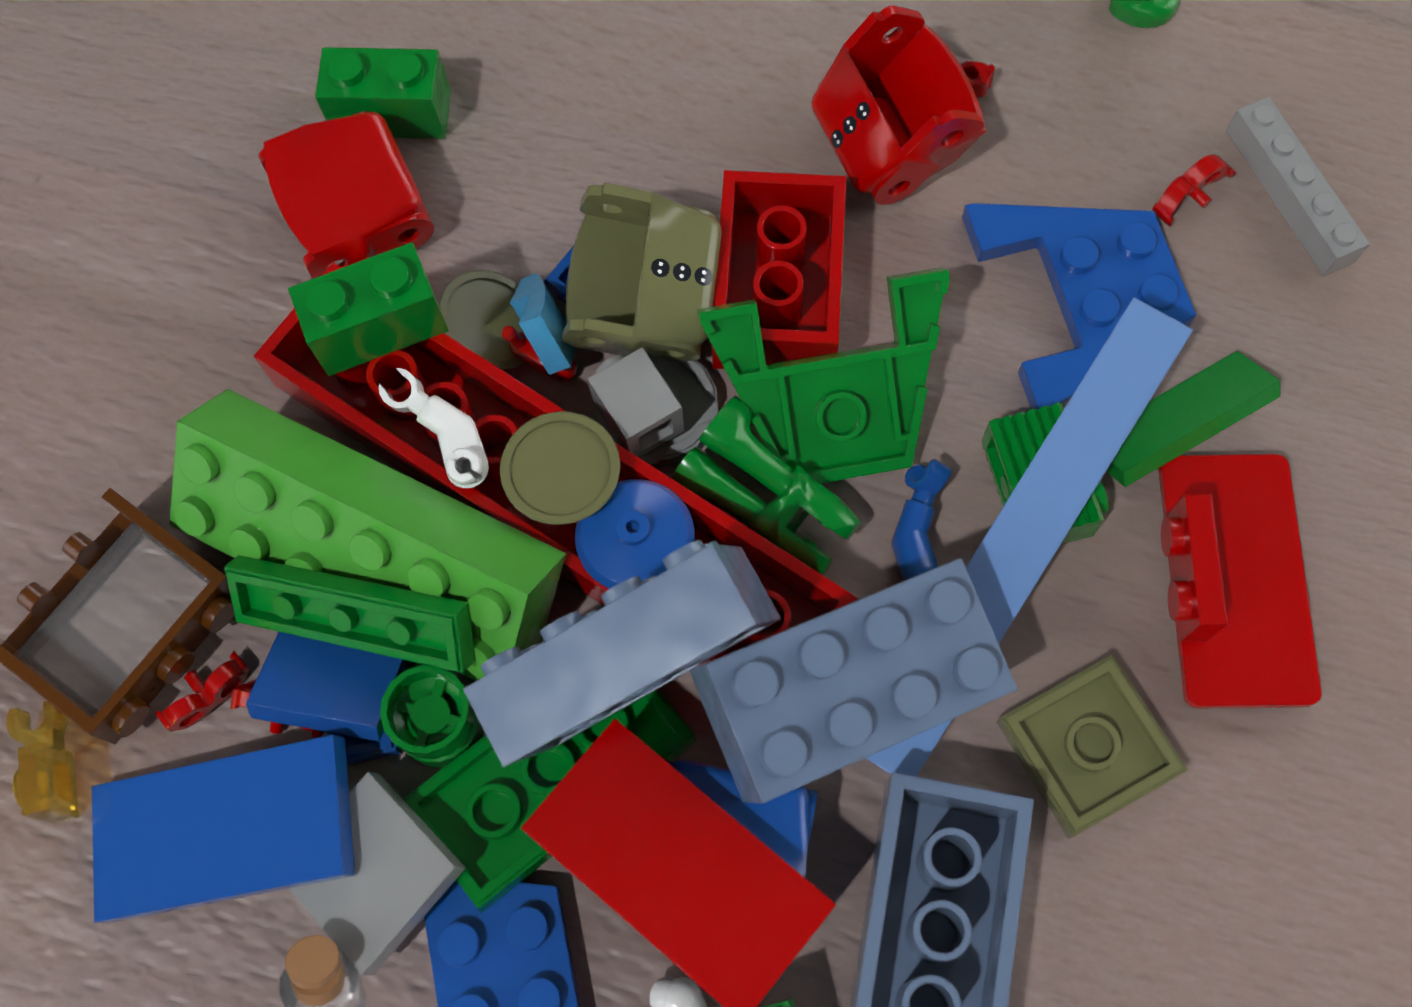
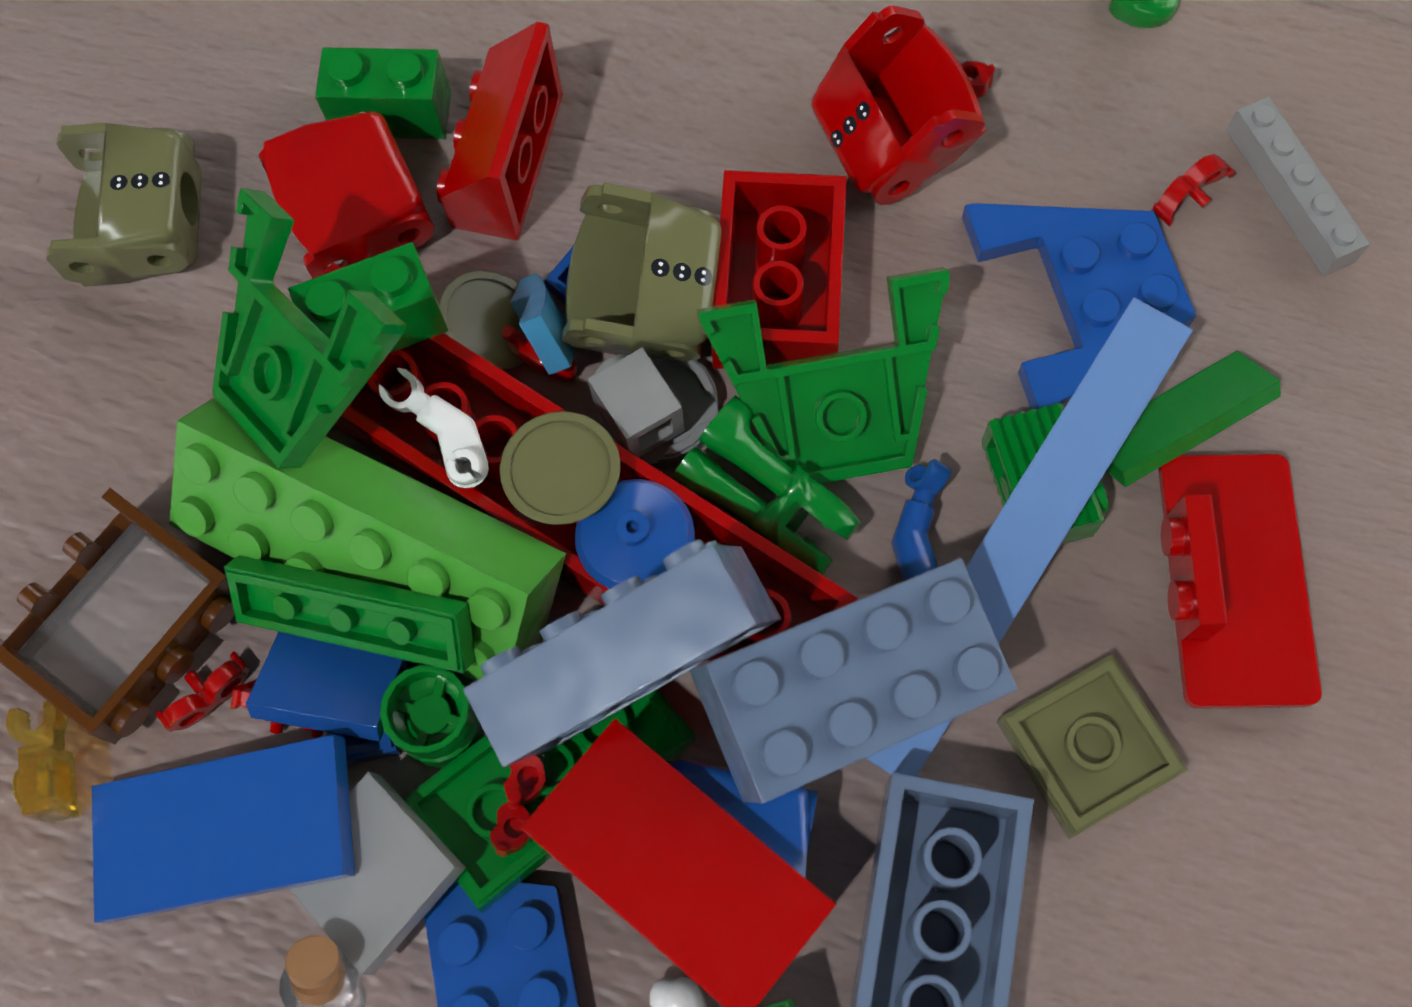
(133, 205): none -> olive piece
(274, 363): none -> green wing
(503, 136): none -> red slope
(521, 787): none -> red piece

